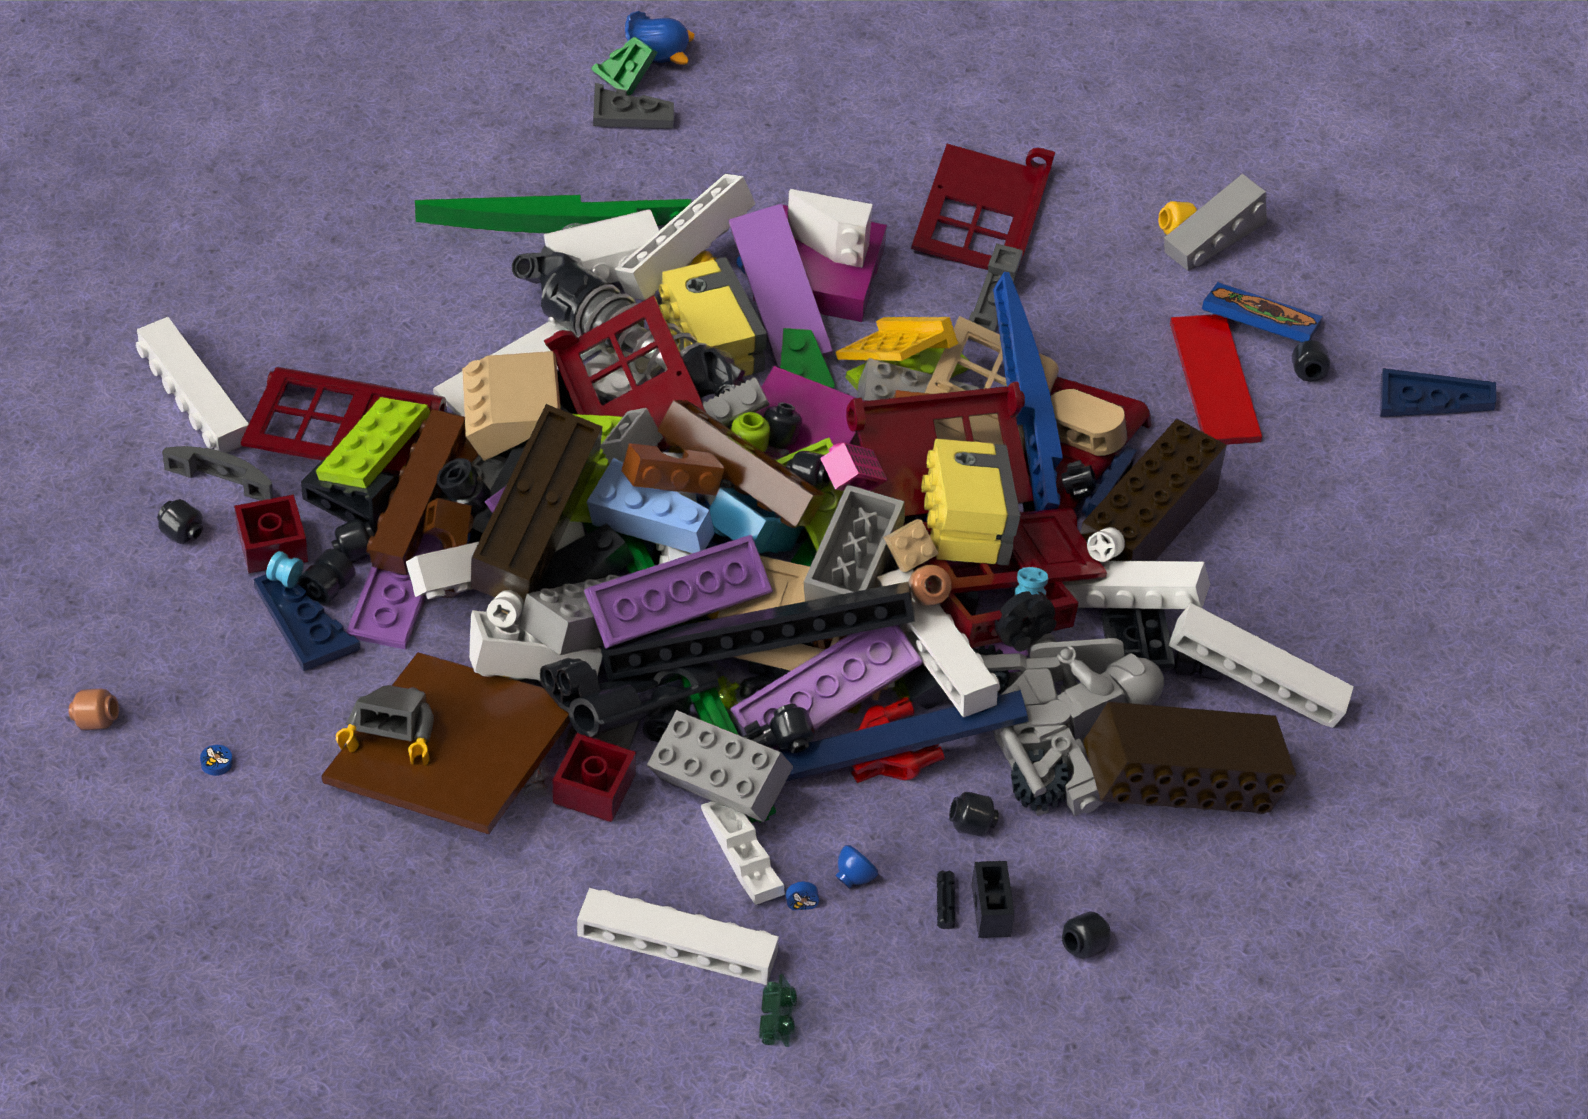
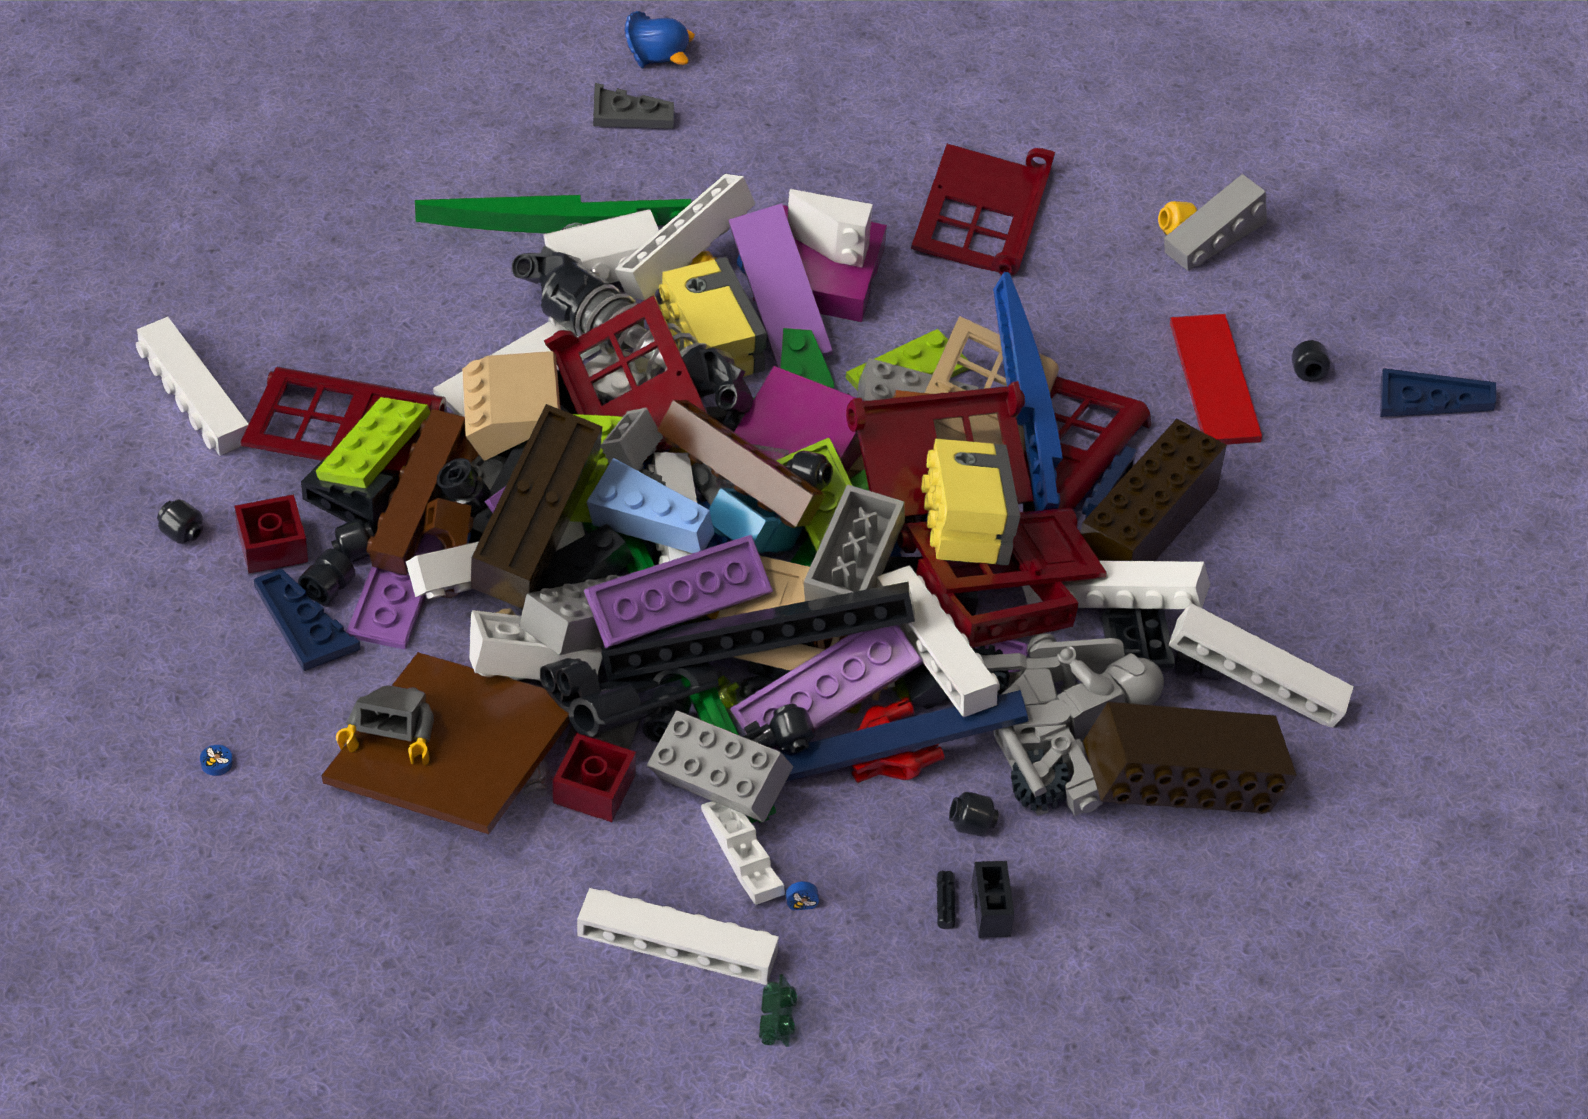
(94, 709): nougat head -> none
(188, 459): dark grey slope -> none
(284, 569): medium azure wheel -> none
(507, 601): white wheel -> none
(626, 65): wing -> none
(692, 473): dark orange arch -> none
(731, 404): light grey brick -> none
(753, 429): lime head -> none
(783, 424): black head -> none
(853, 466): dark pink brick -> none
(854, 867): blue brick -> none
(901, 339): yellow fence -> none
(911, 545): tan piece -> none
(939, 586): nougat head -> none
(1002, 260): dark grey slope -> none
(1031, 580): medium azure wheel -> none
(1039, 622): black plate -> none
(1079, 479): black gear -> none
(1086, 935): black head -> none
(1089, 422): tan brick -> none
(1104, 551): white wheel -> none
(1261, 312): tile -> none

